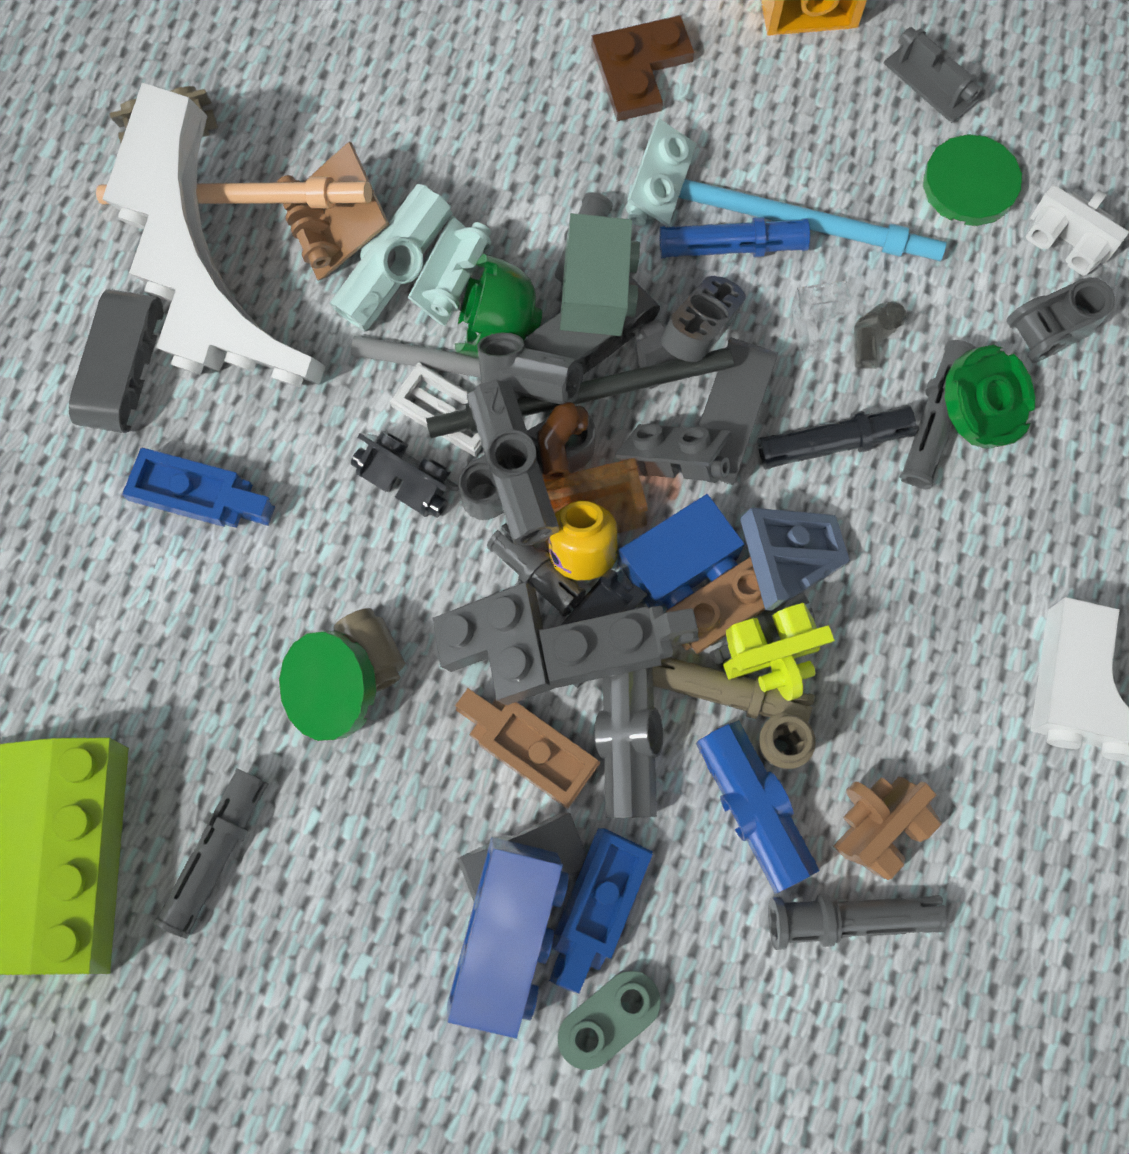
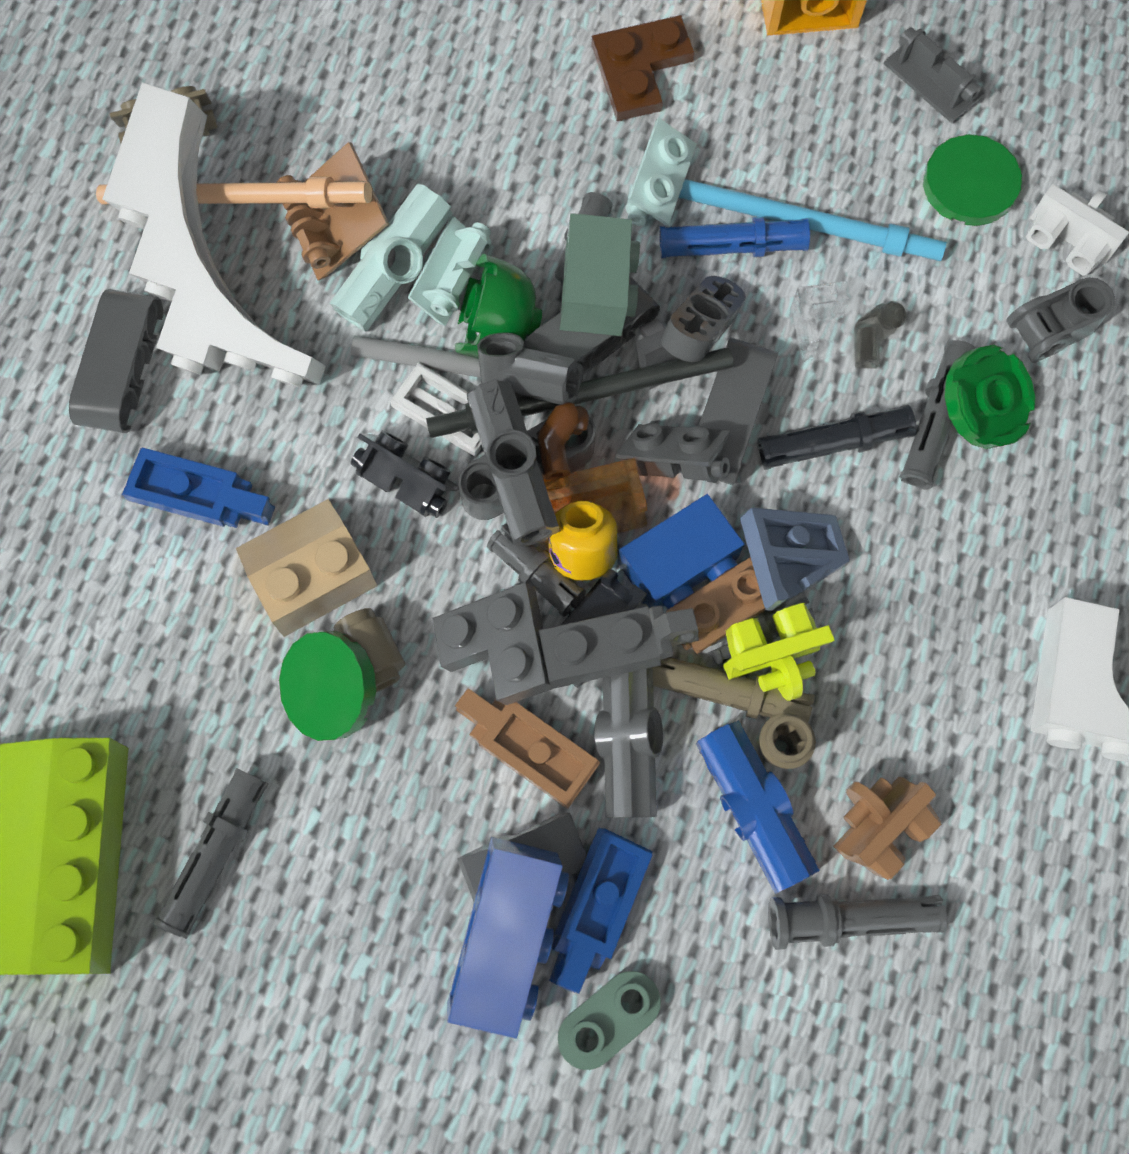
(305, 568): none -> tan slope

